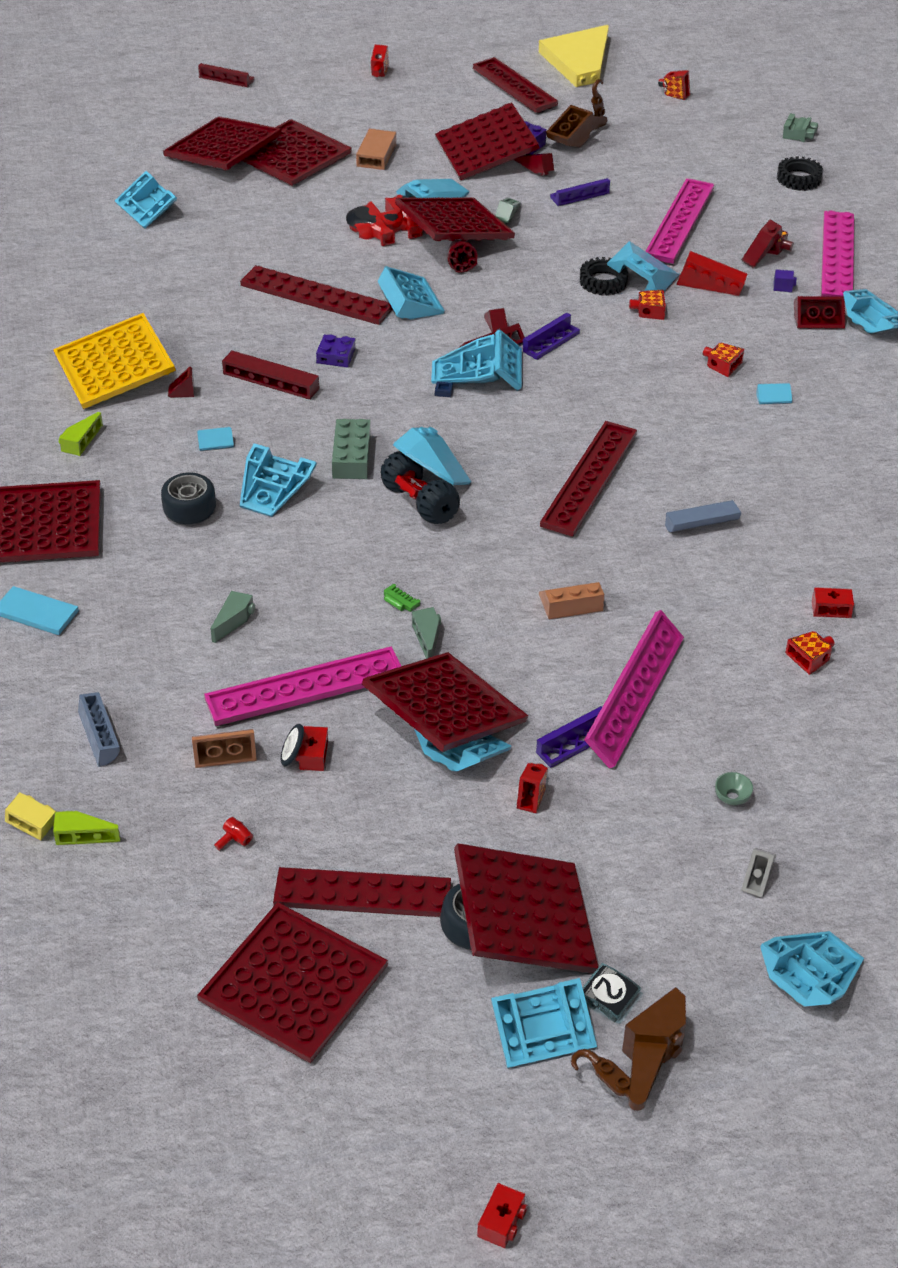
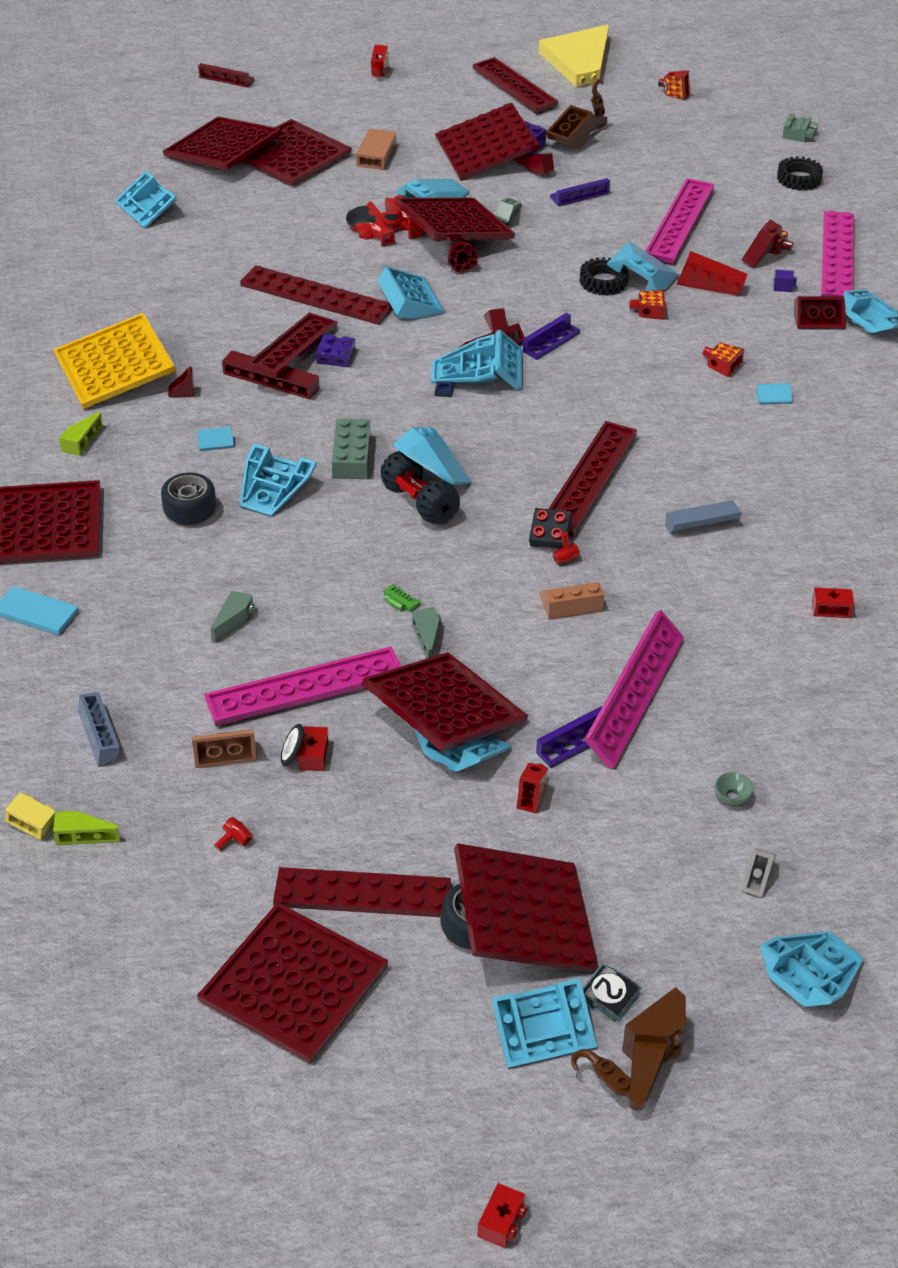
(291, 345): none -> dark red plate
(548, 526): none -> black brick
(567, 552): none -> red piece
(810, 650): red torso -> none

